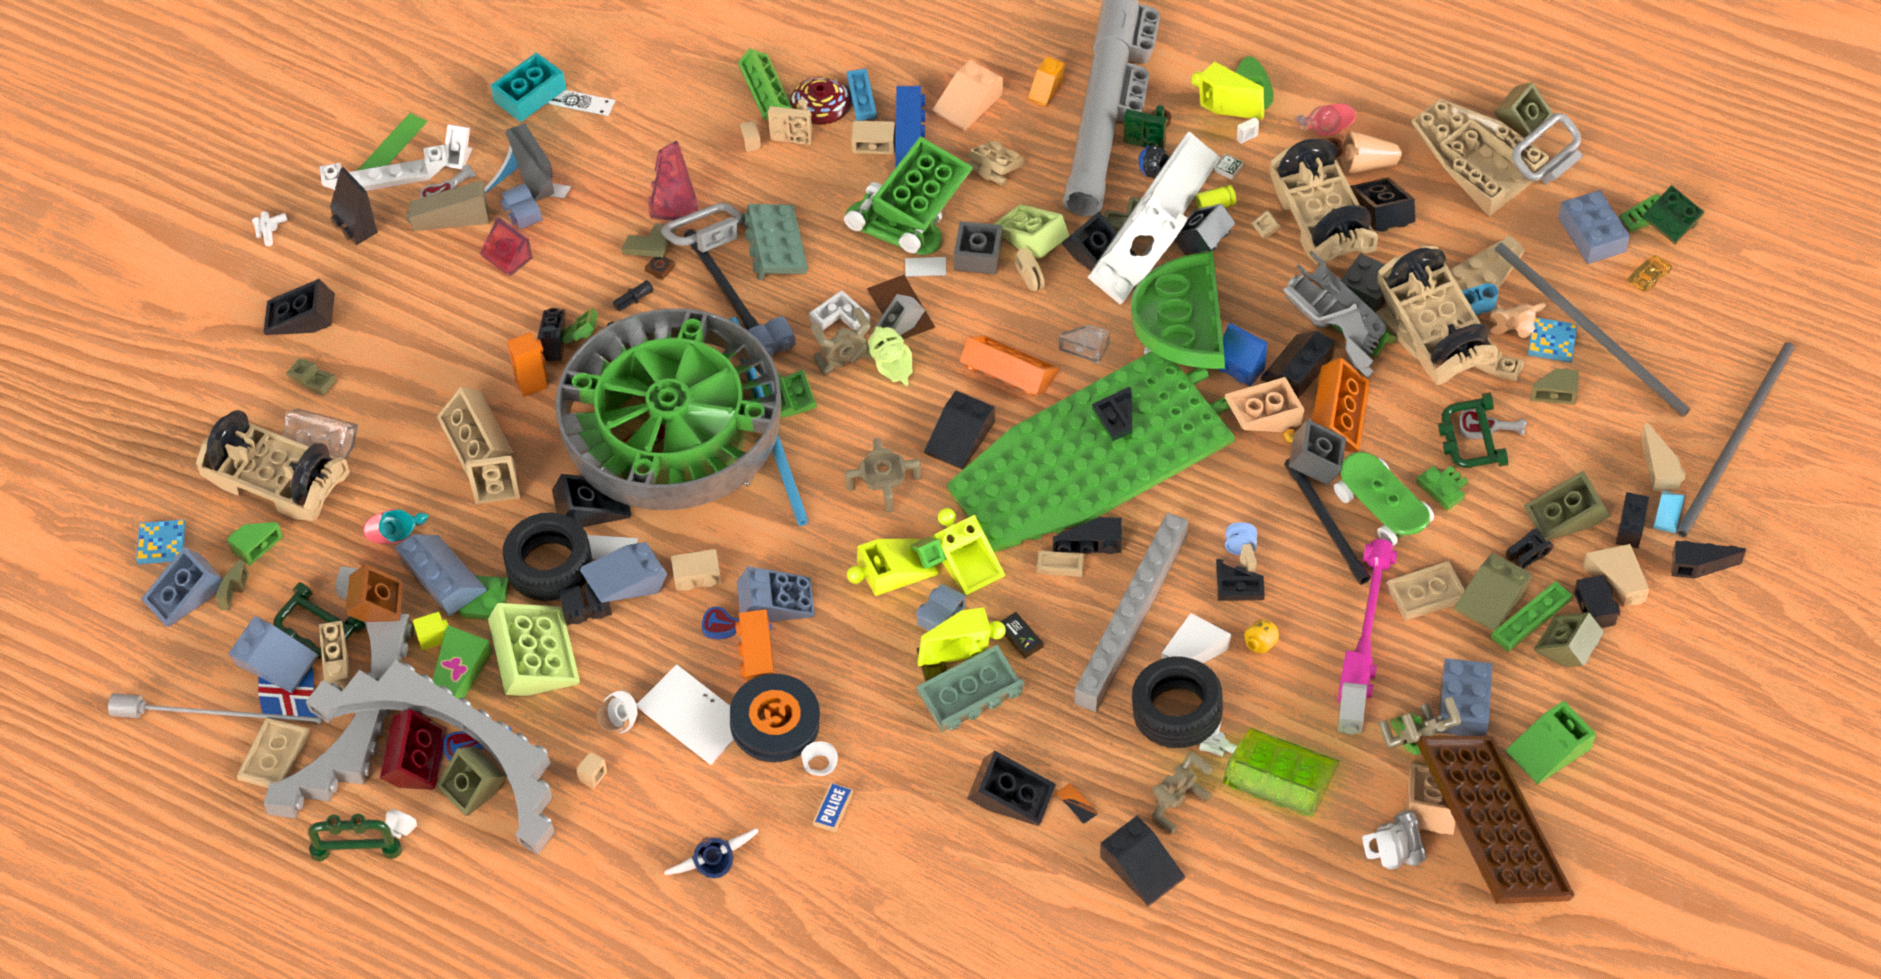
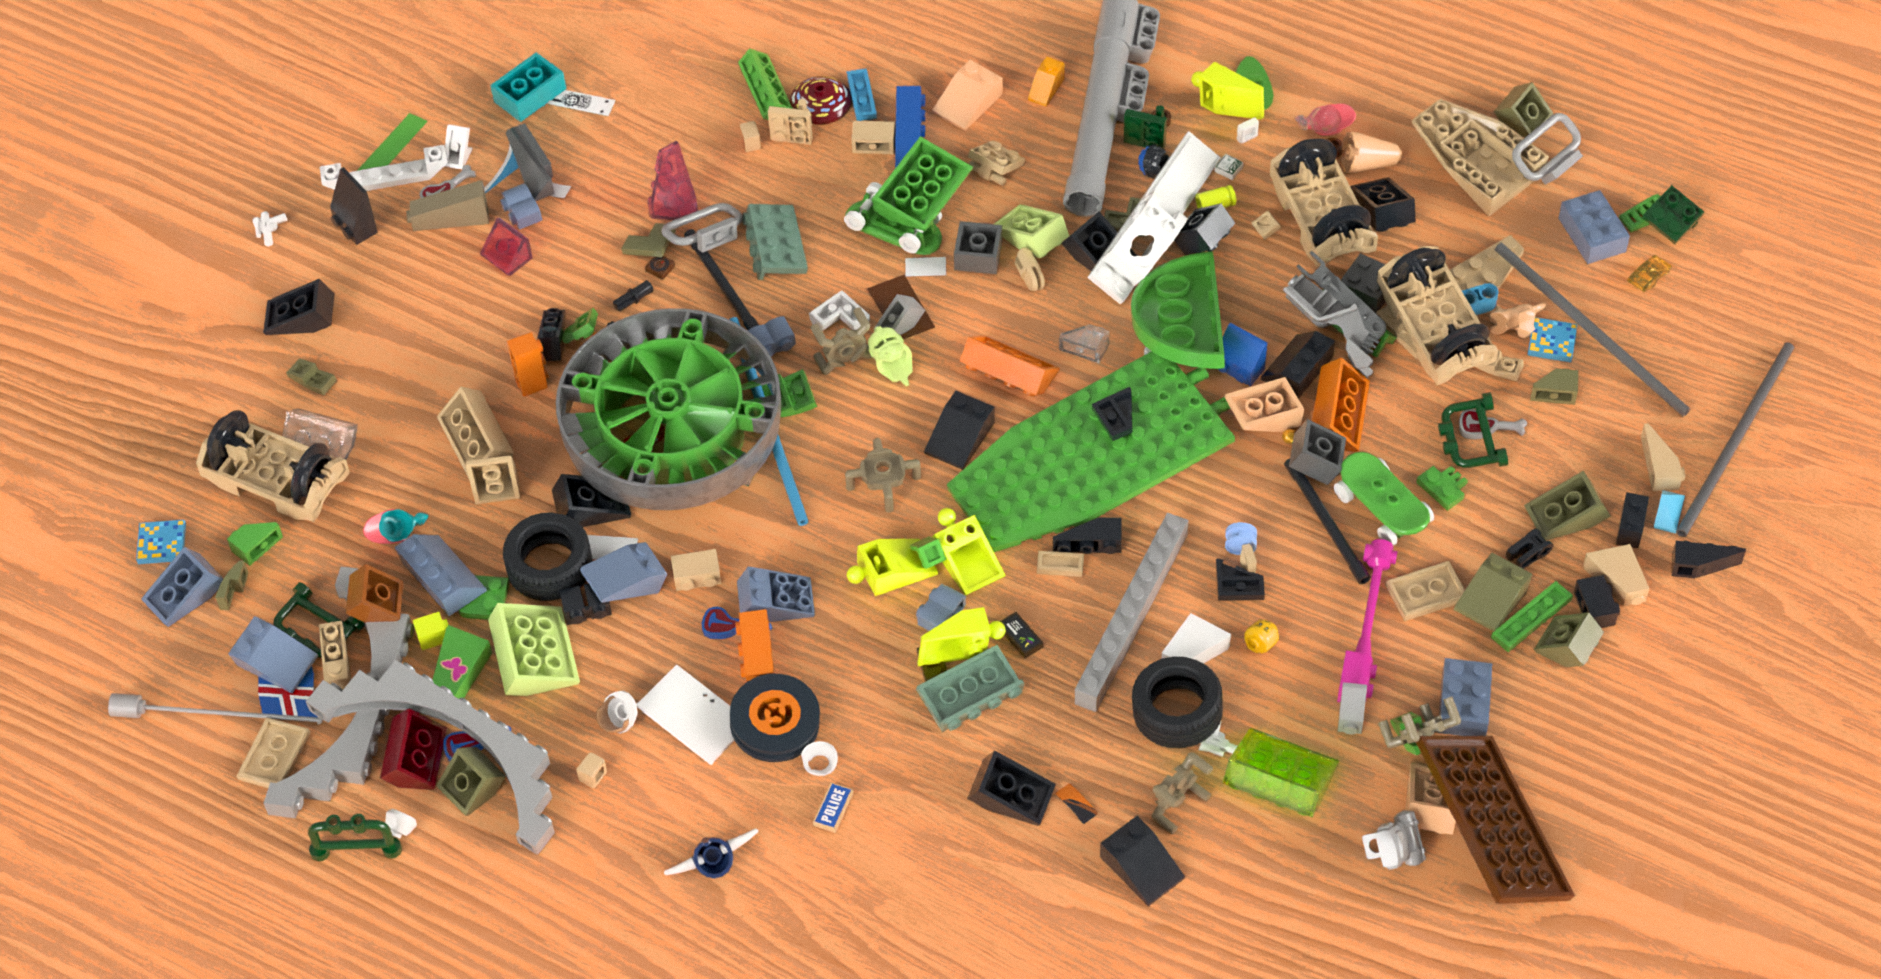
(1552, 743): bright green slope -> none

